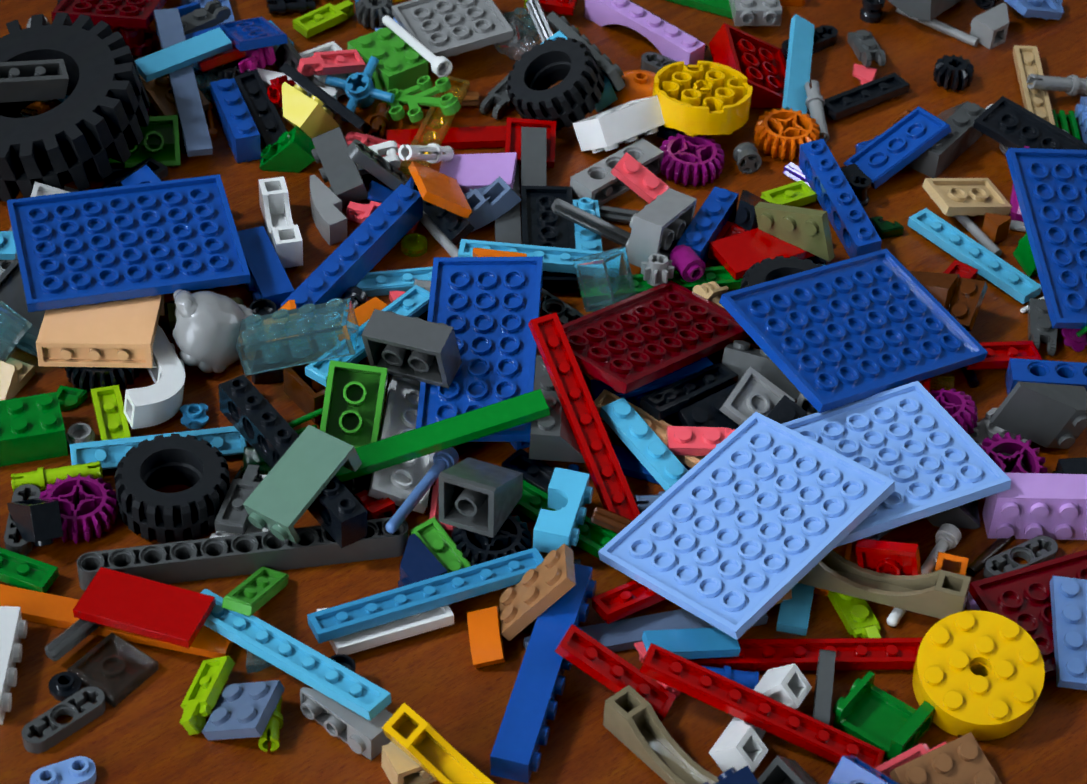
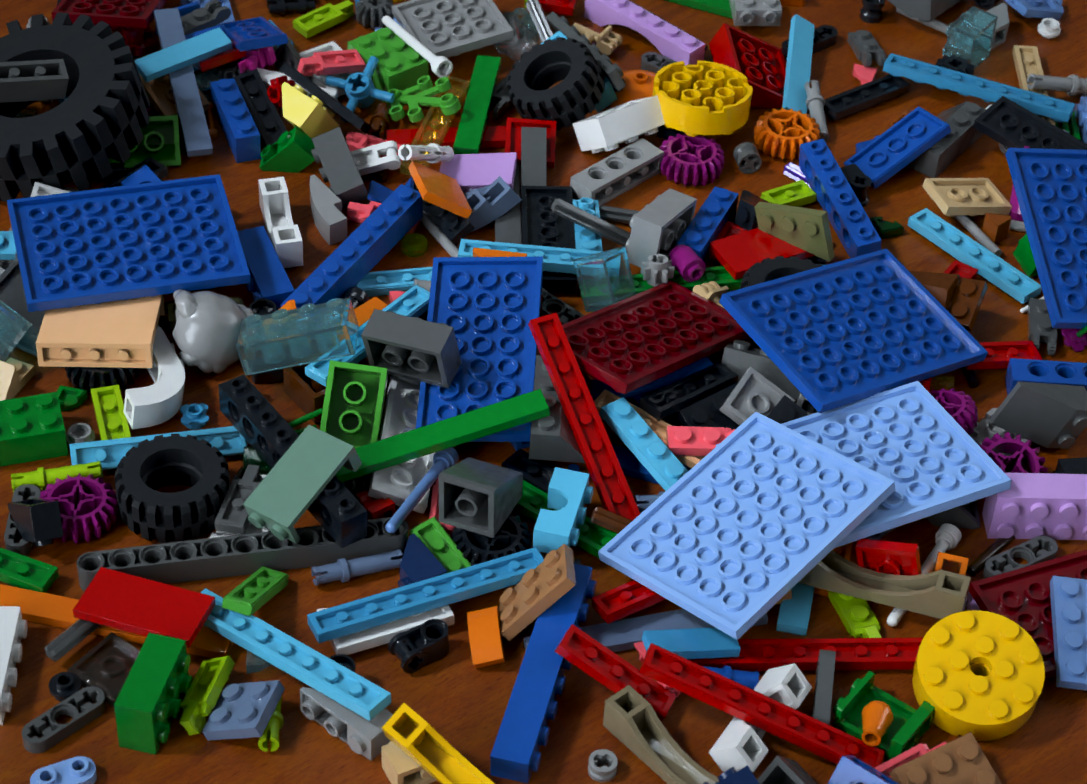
(152, 693): none -> green brick
(346, 569): none -> sand blue pin
(376, 165): dark grey beam -> none
(421, 646): none -> black piece
(477, 105): none -> green tile
(602, 757): none -> light grey bush
(606, 40): none -> tan arm
(639, 178): coral hinge -> none
(875, 721): none -> orange cone
(967, 36): none -> clear light blue piece
(978, 87): none -> dark azure plate
(1049, 28): none -> white plate

